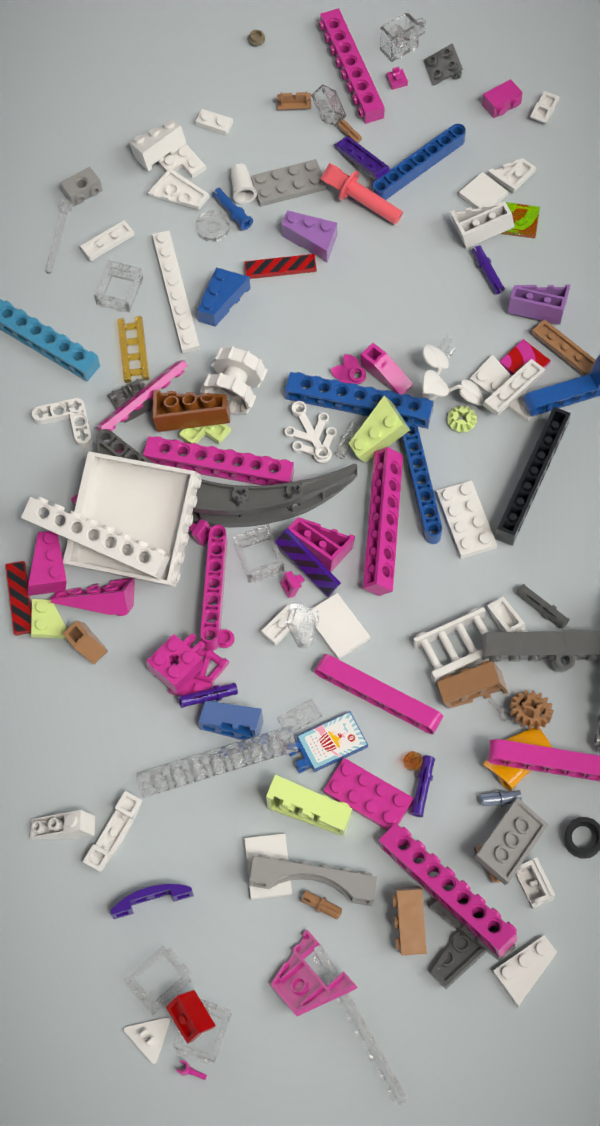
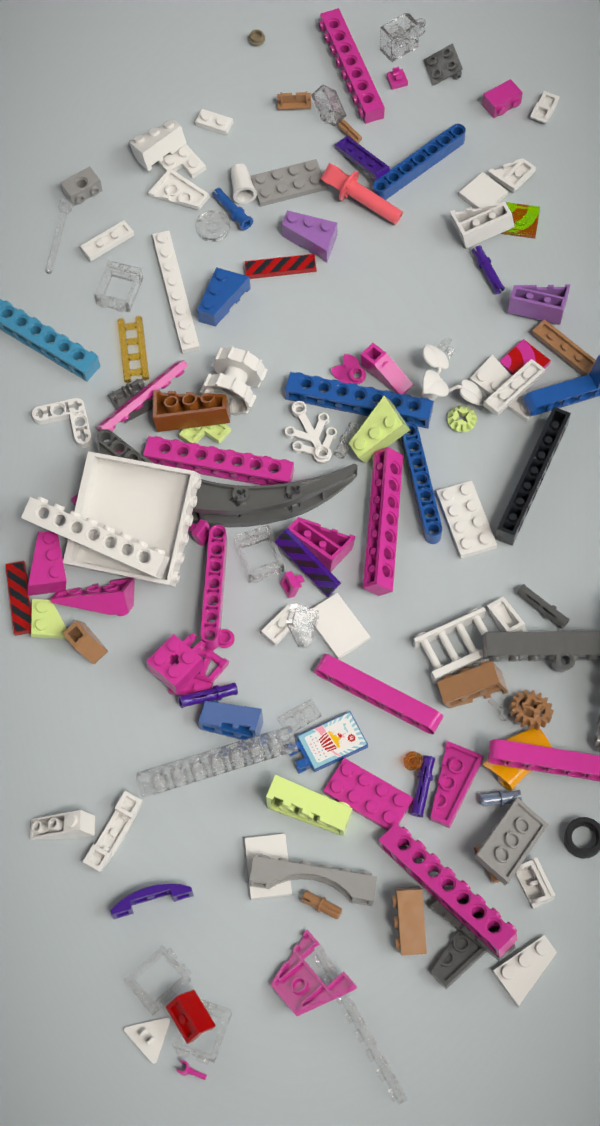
(456, 777): none -> dark pink wing

